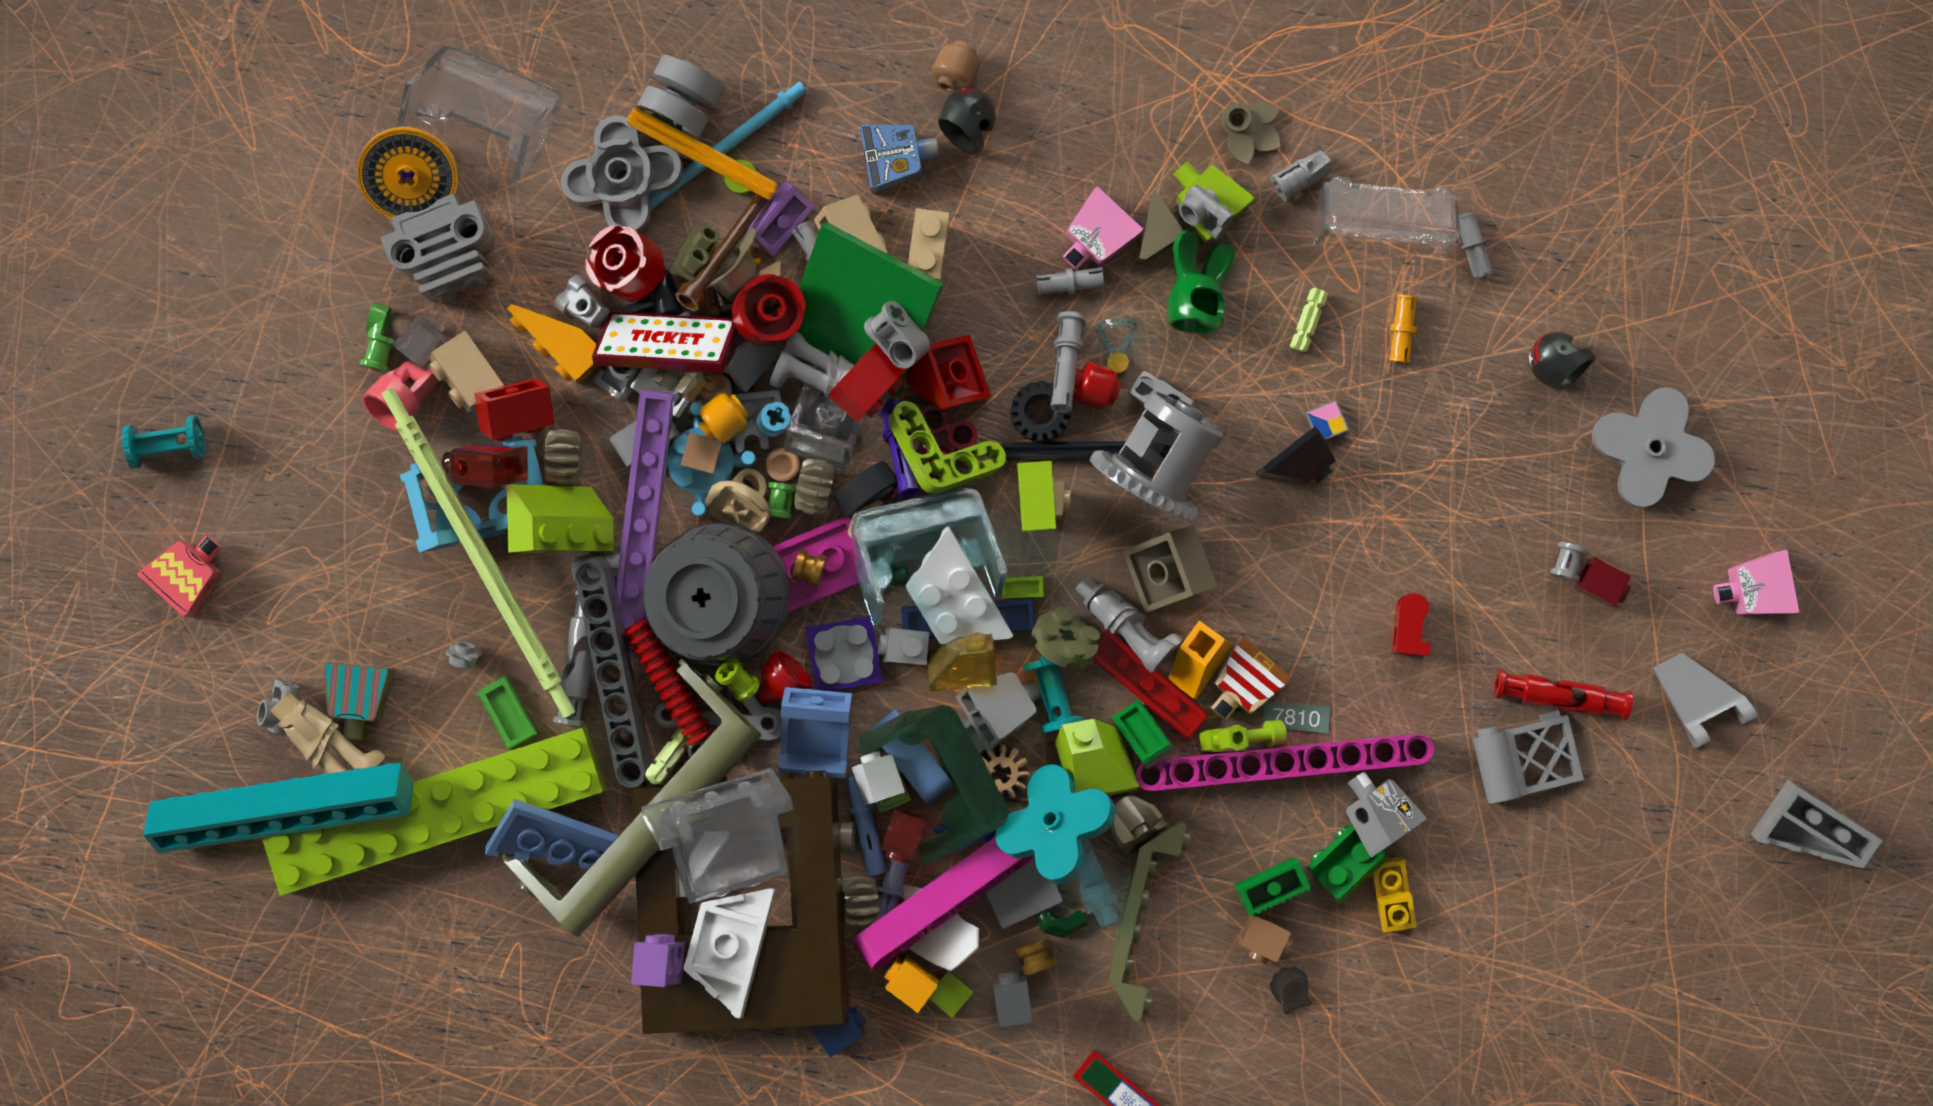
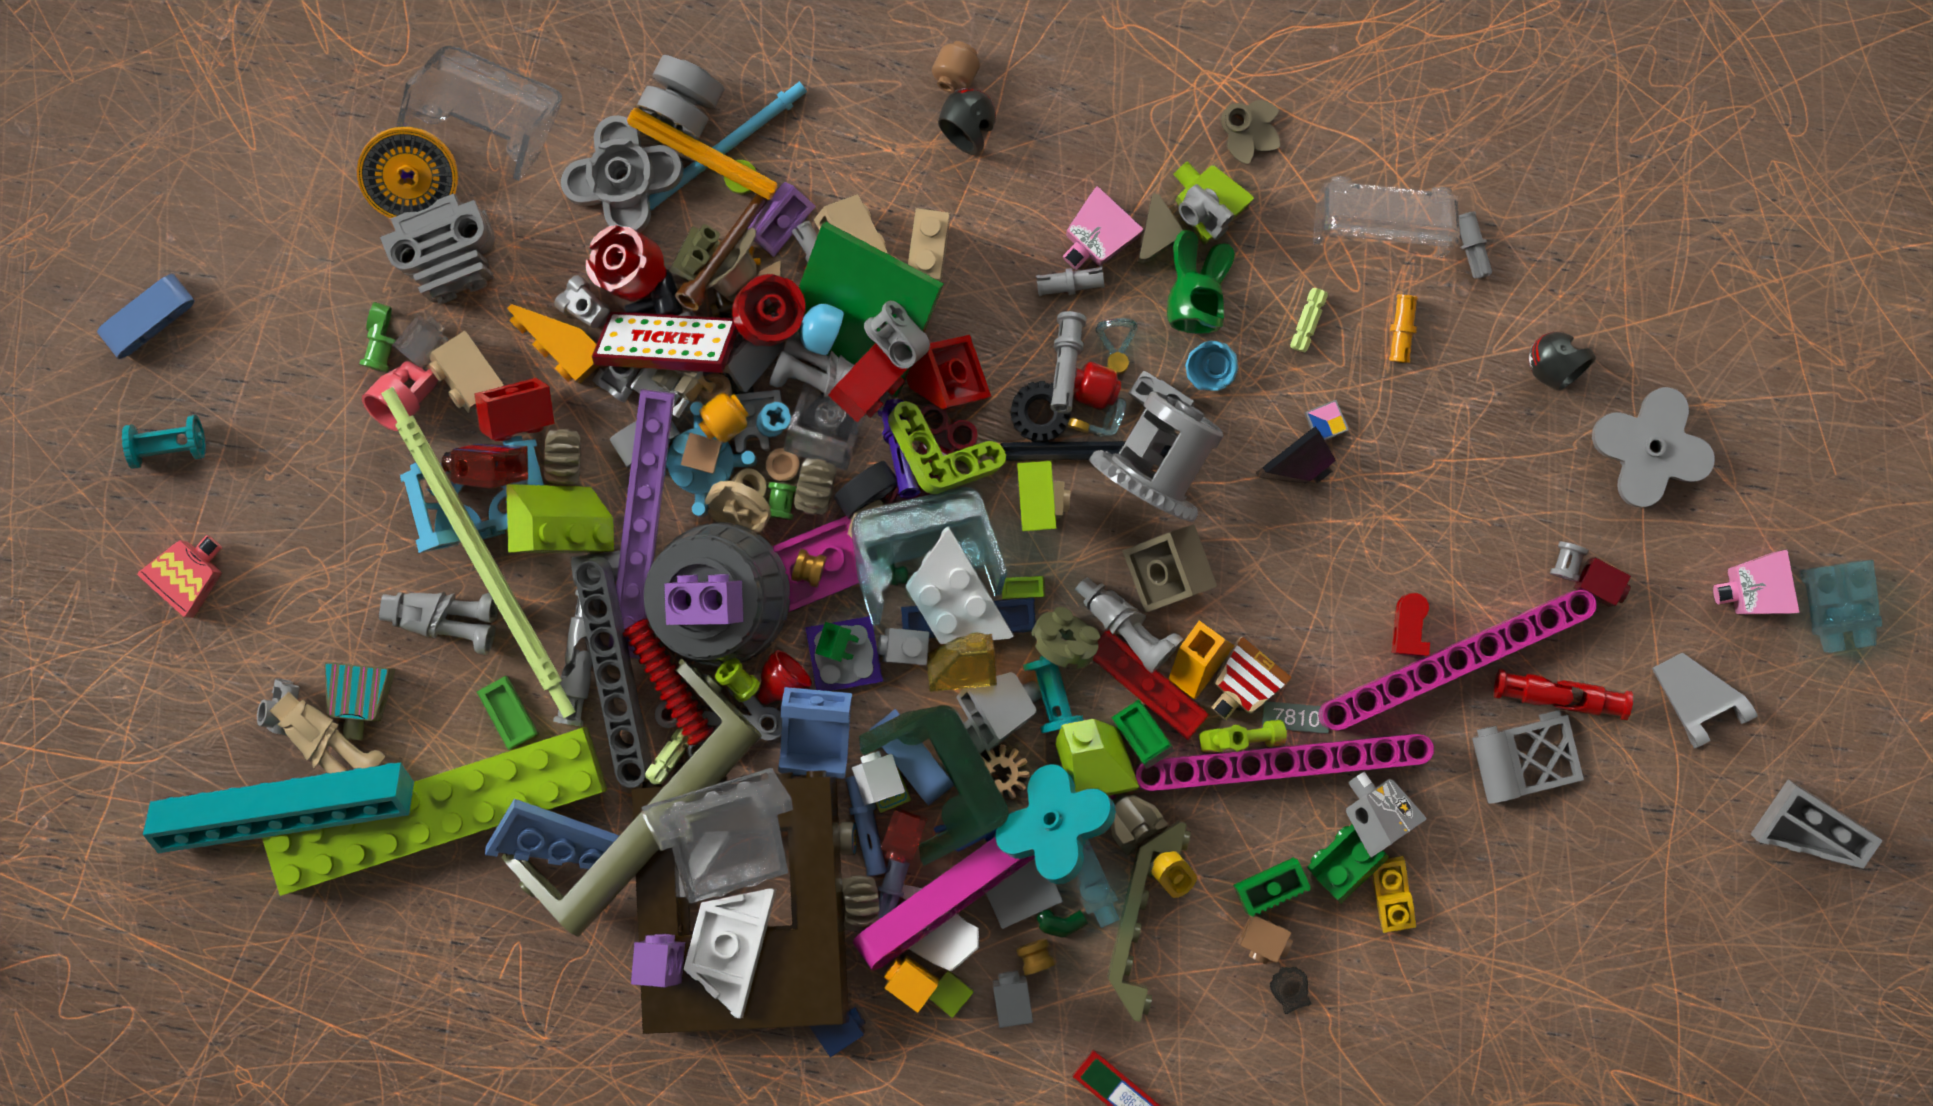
(145, 316): none -> medium blue beam
(428, 612): none -> light grey piece
(463, 655): light grey plate -> none
(703, 605): none -> medium lavender brick
(820, 328): none -> medium azure hair
(834, 642): none -> green tile
(894, 154): torso -> none
(1085, 427): none -> clear light blue piece
(1173, 874): none -> yellow plate
(1212, 366): none -> medium azure hair
(1301, 175): light grey hinge -> none
(1473, 659): none -> dark pink beam
(1843, 600): none -> clear light blue hips

